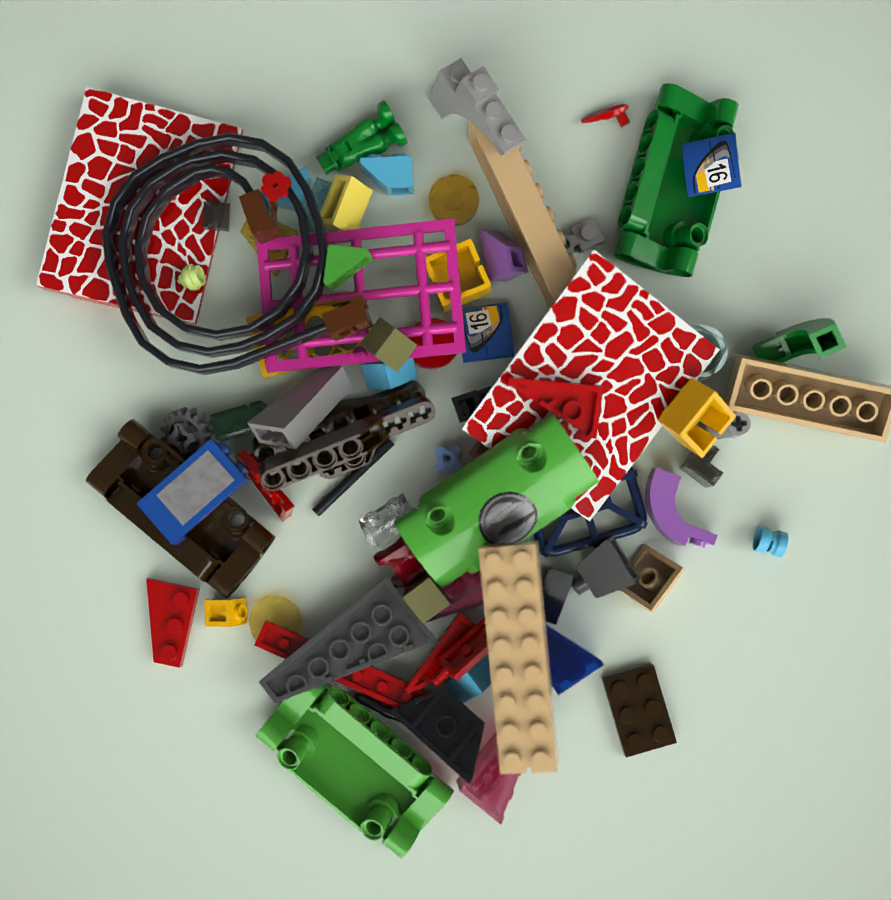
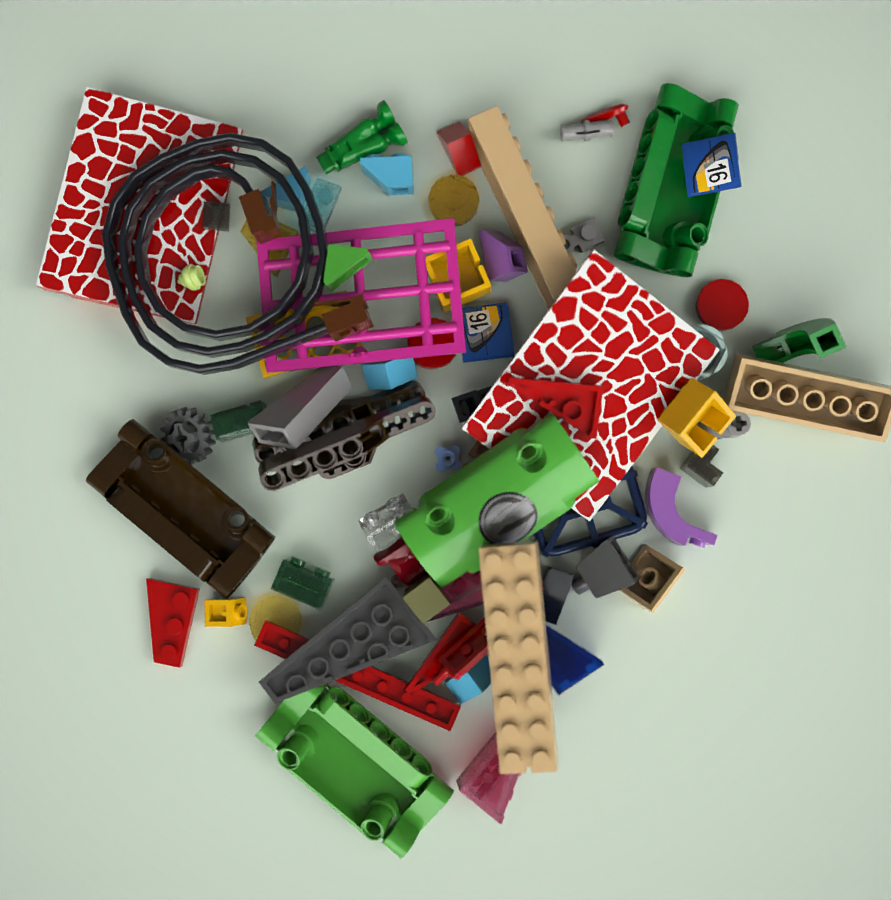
(193, 490): panel -> none
(271, 181): red plant -> none
(276, 499): red wing -> none
(303, 583): none -> clear green brick
(345, 203): light yellow brick -> none
(351, 478): black bar -> none
(376, 705): black piece -> none
(388, 344): olive piece -> none
(445, 728): black wing -> none
(459, 148): none -> red slope
(475, 99): light grey arch -> none
(586, 130): none -> light grey pin
(639, 710): dark brown plate -> none
(722, 304): none -> red tile
(770, 541): medium azure wheel -> none

